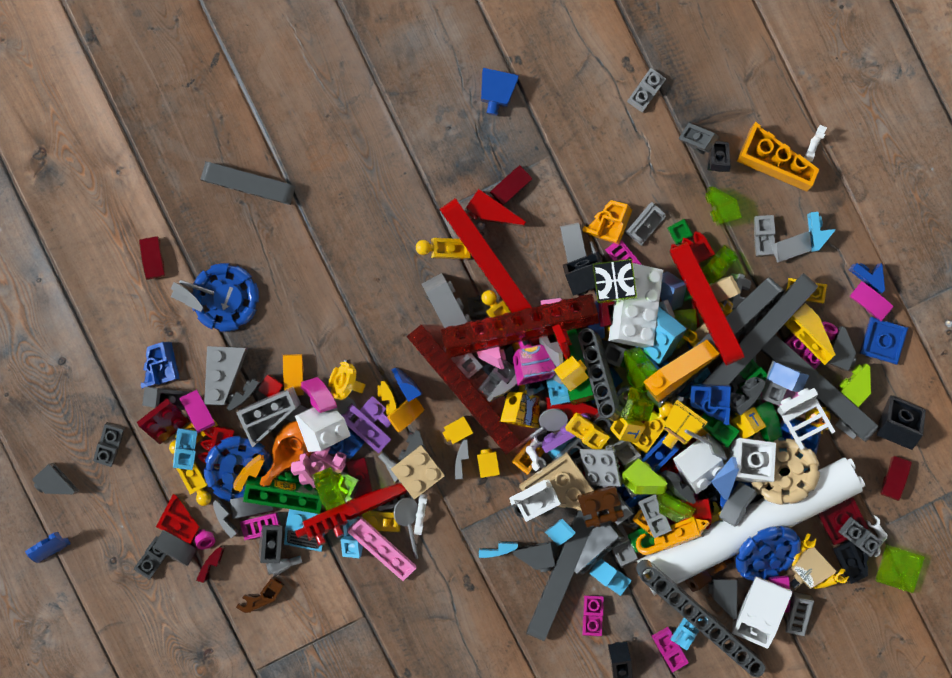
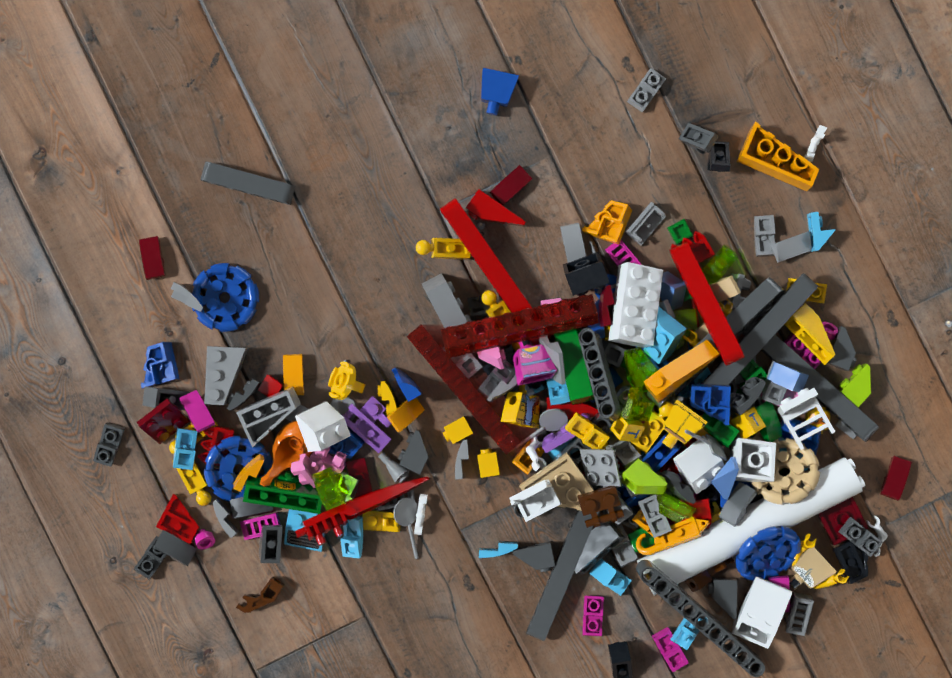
(47, 547): blue slope -> none
(53, 481): dark grey slope -> none
(214, 559): dark red slope -> none
(226, 297): blue piece -> none
(285, 563): light grey cone -> none
(319, 395): dark pink slope -> none
(381, 548): bright pink plate -> none
(417, 472): tan plate -> none
(560, 532): medium azure slope -> none
(563, 340): red plate -> none
(571, 373): yellow brick -> none
(614, 281): tile -> none
(723, 205): clear neon green slope -> none
(871, 301): dark pink slope -> none
(874, 279): blue slope -> none
(883, 340): blue tile -> none
(899, 568): clear neon green plate -> none
(901, 422): black slope -> none

